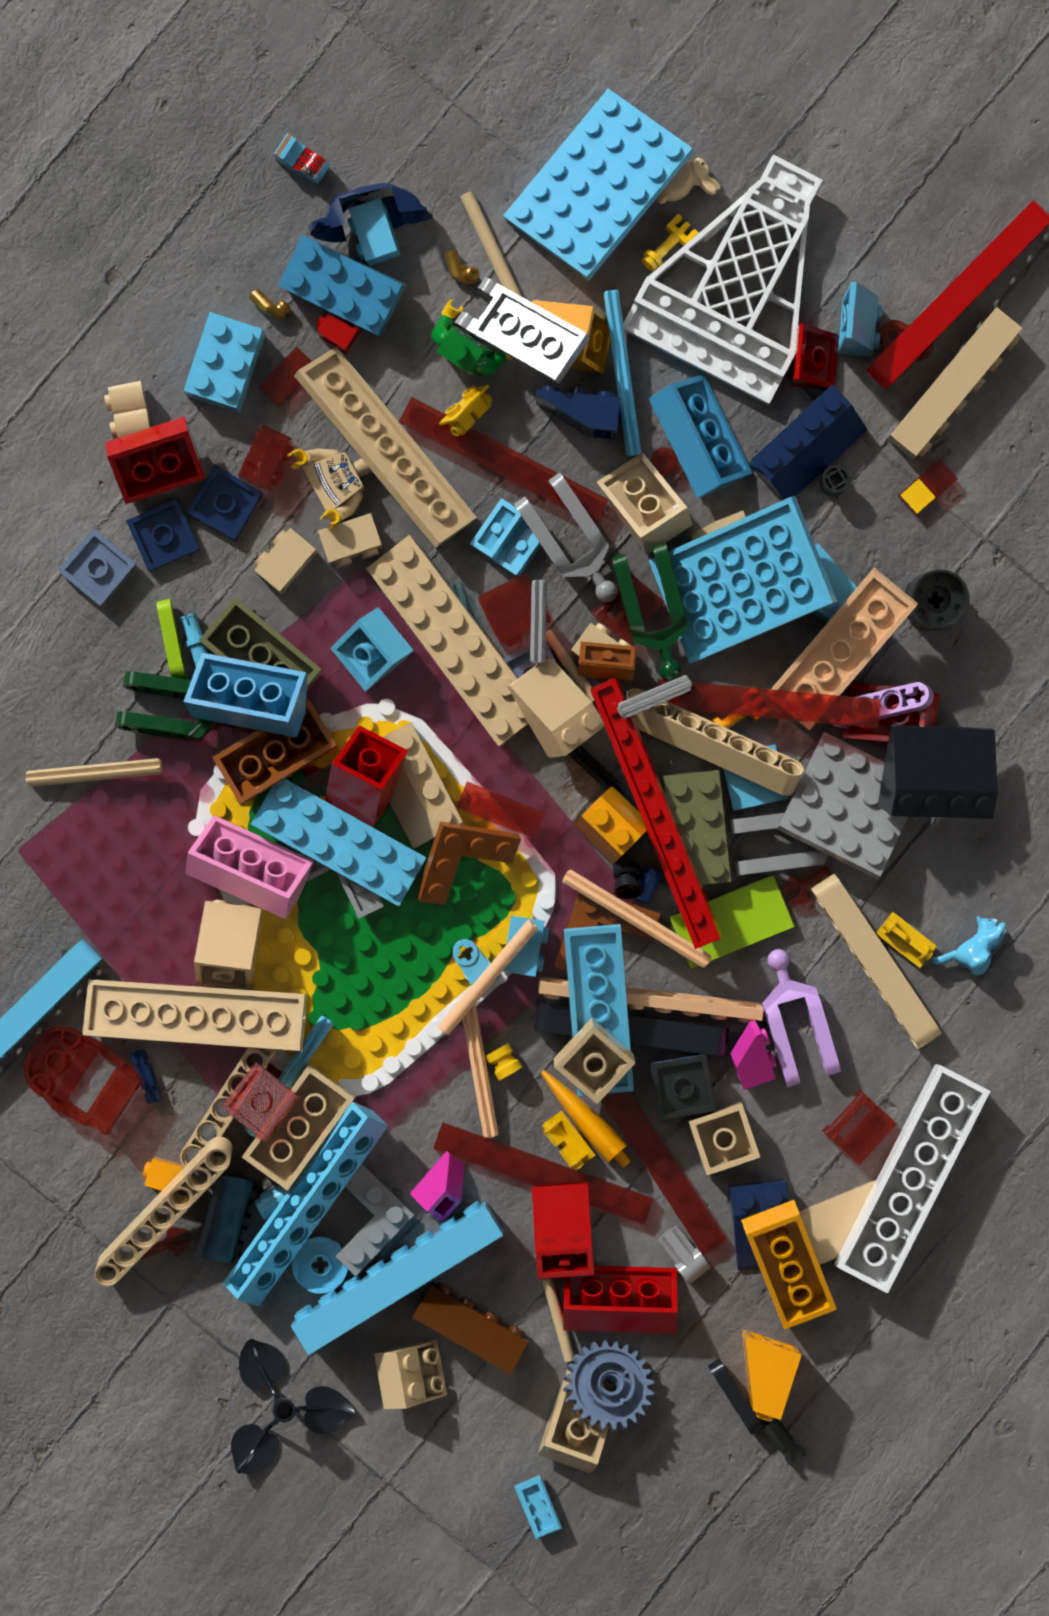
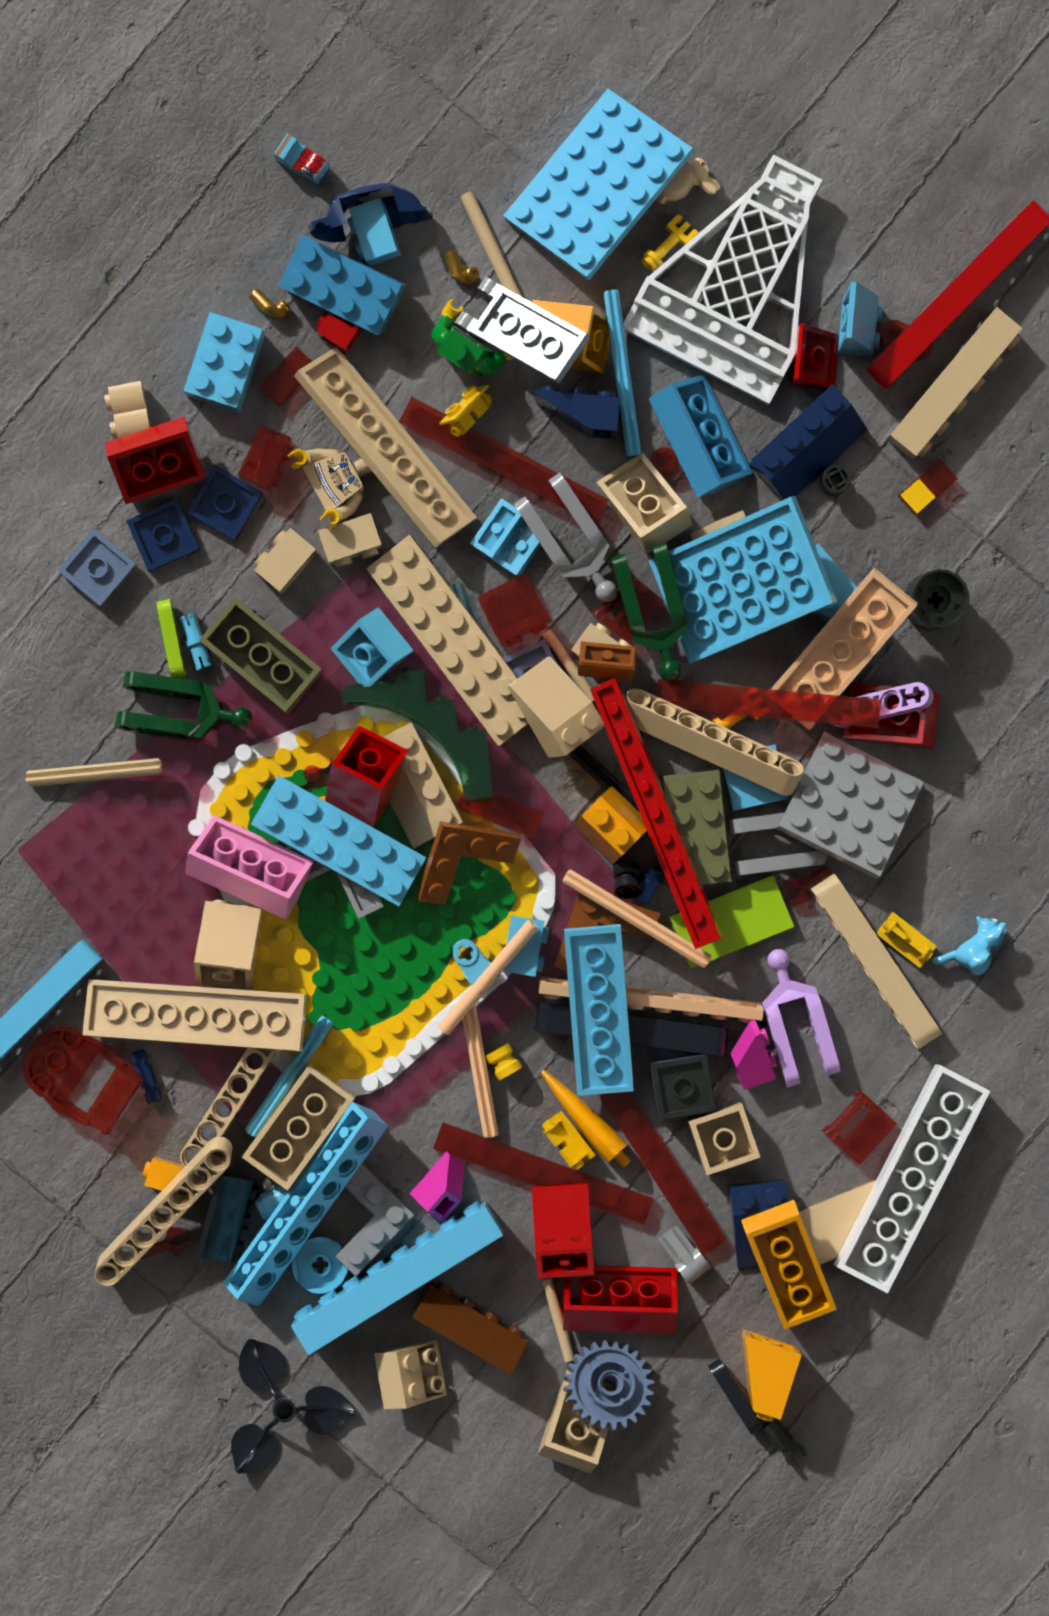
(247, 694): dark azure slope -> none
(261, 1102): clear red tile -> none
(270, 757): dark orange slope -> none
(439, 718): none -> clear green arch
(538, 621): light grey axle -> none
(538, 1507): medium azure plate -> none
(594, 1061): tan brick -> none
(654, 696): light grey axle -> none
(939, 772): black slope -> none

